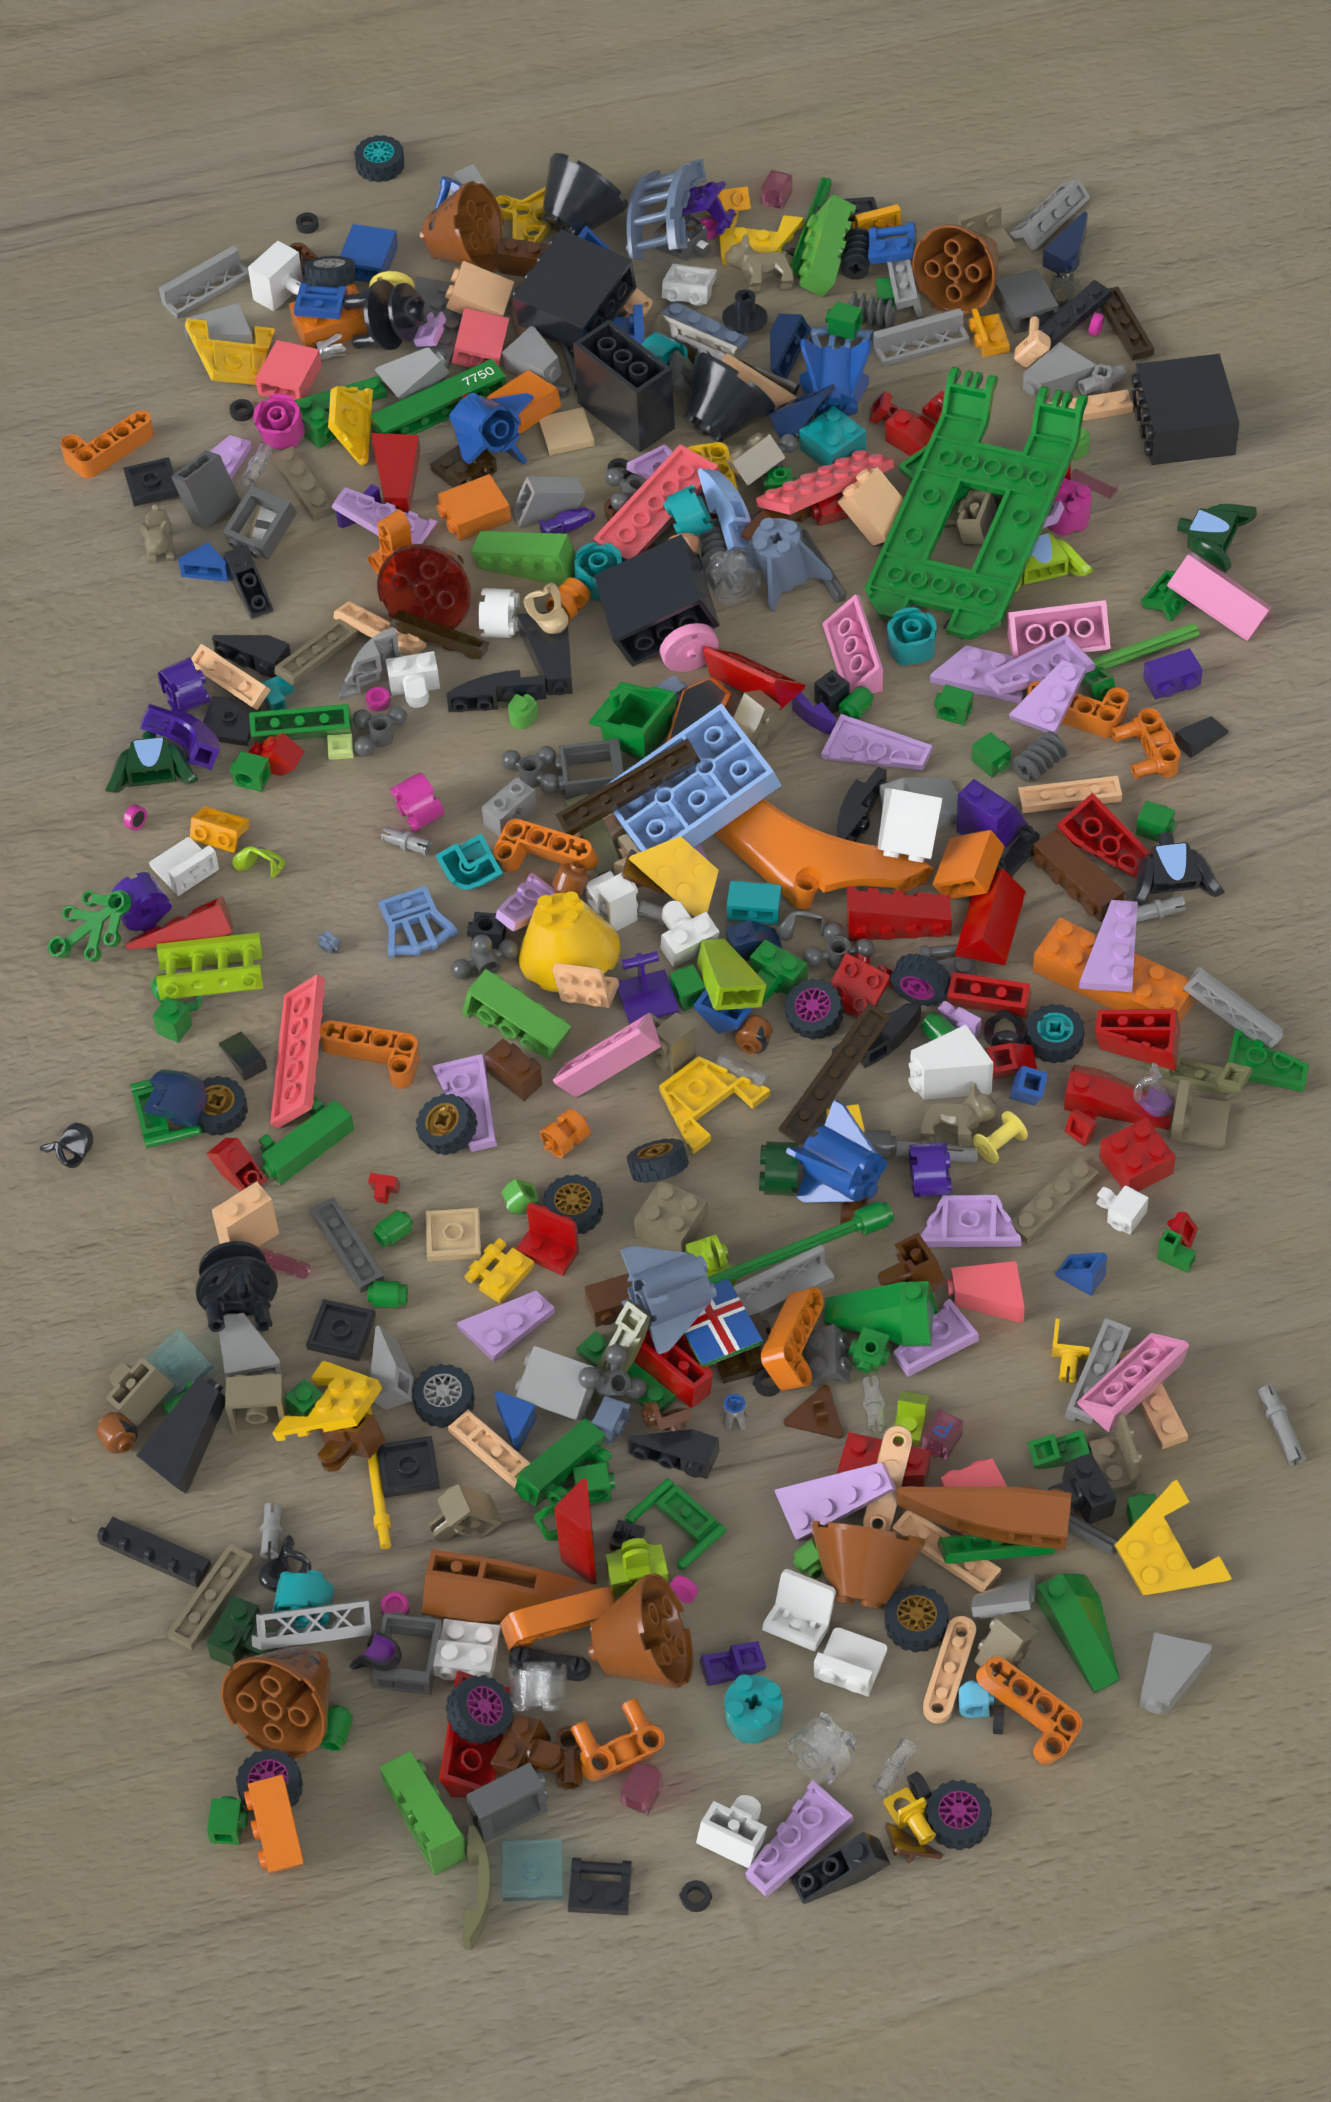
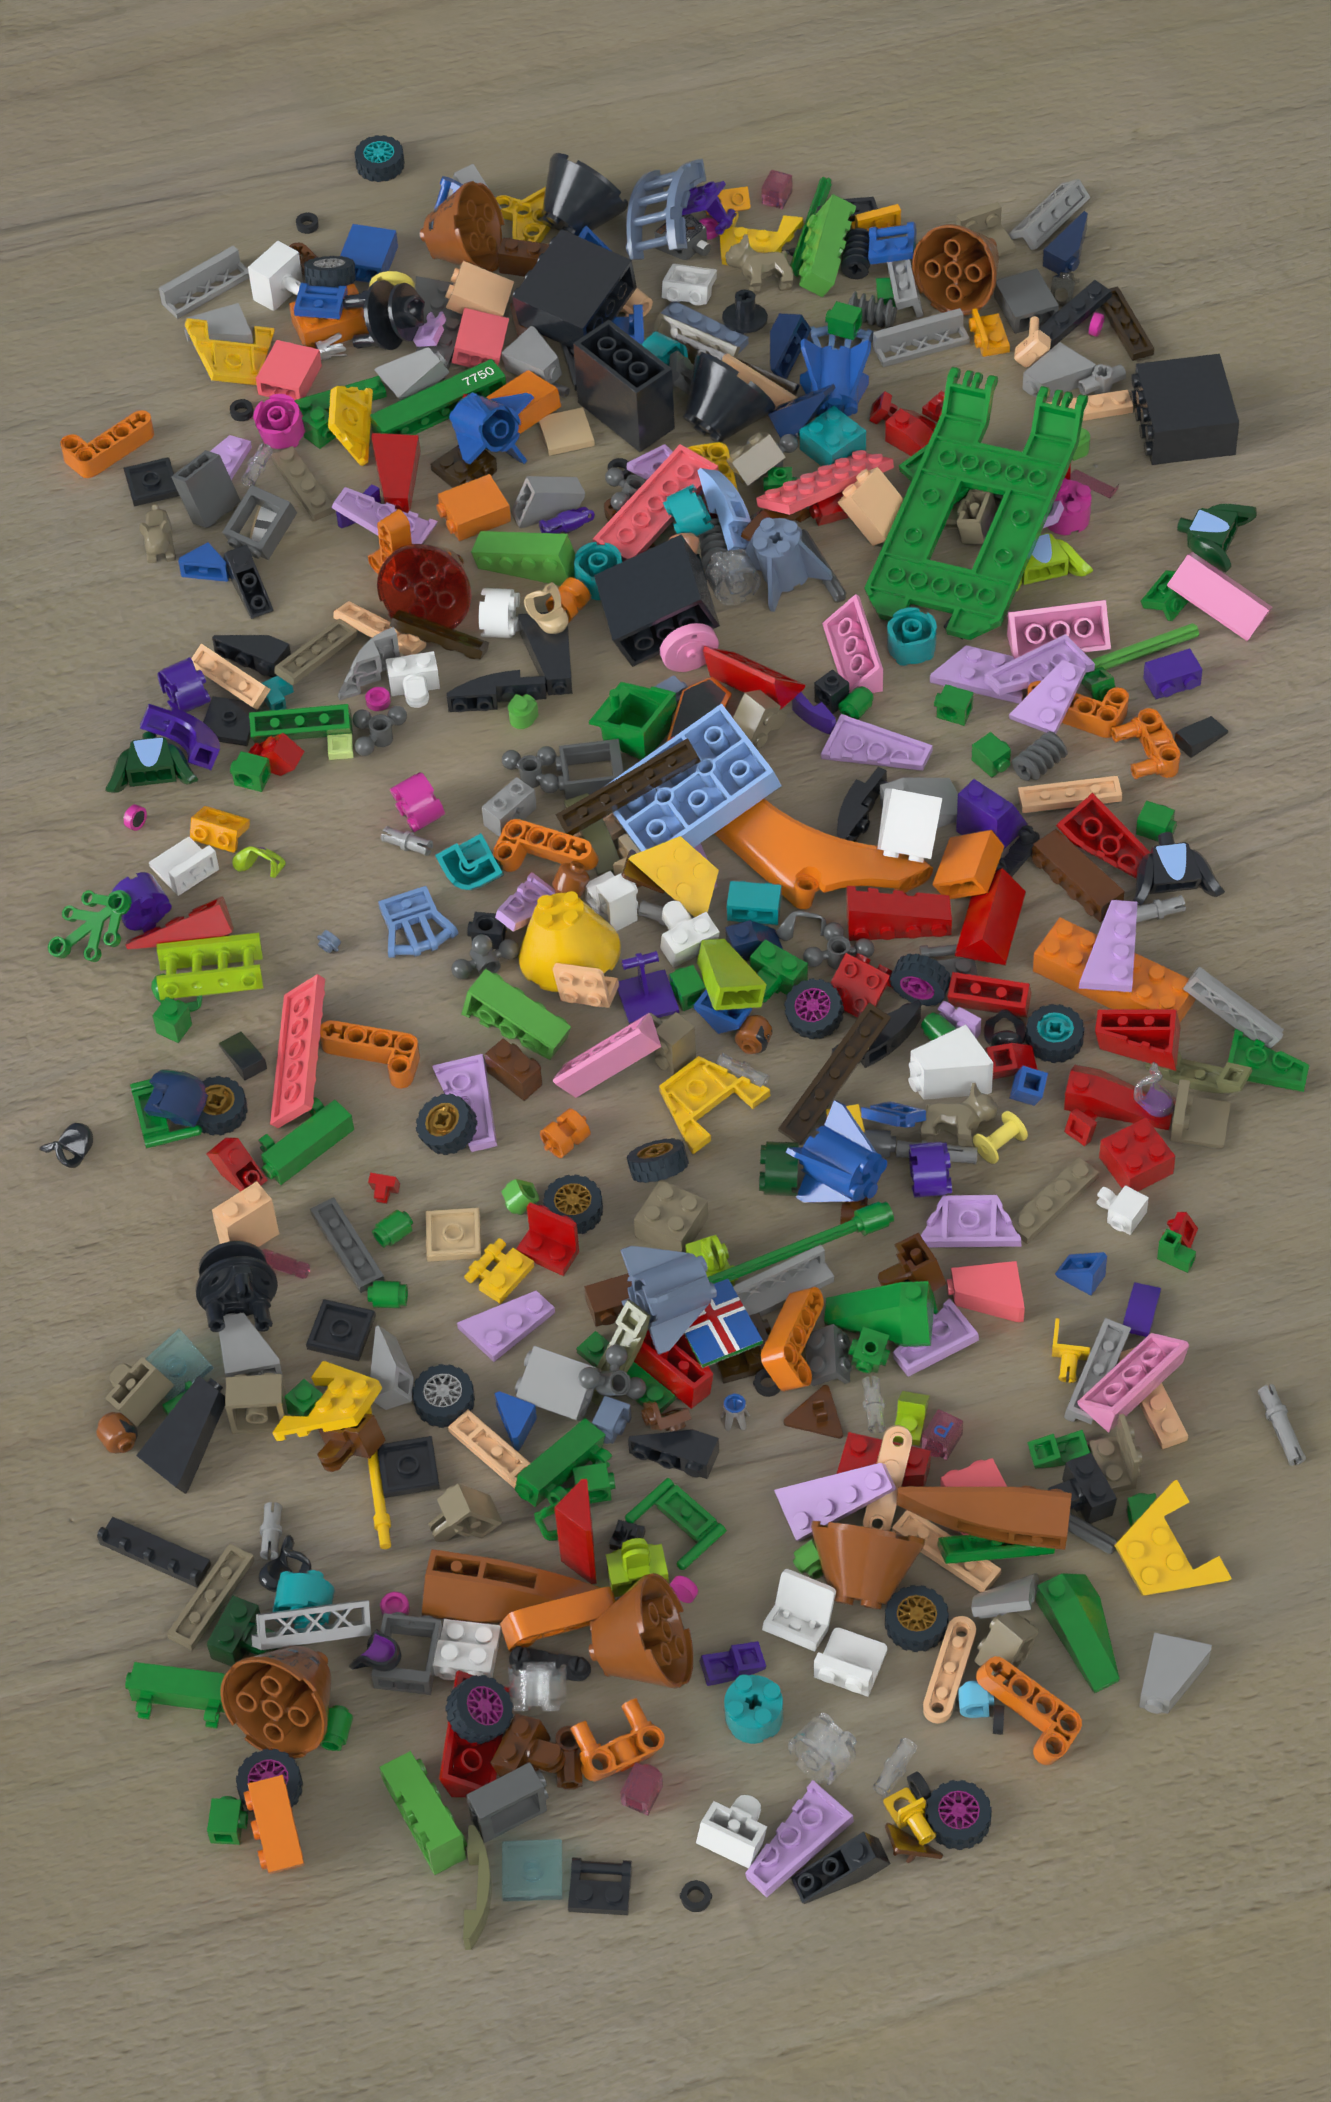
(175, 1688): none -> green brick
(894, 1114): none -> blue plate
(1141, 1308): none -> dark purple slope

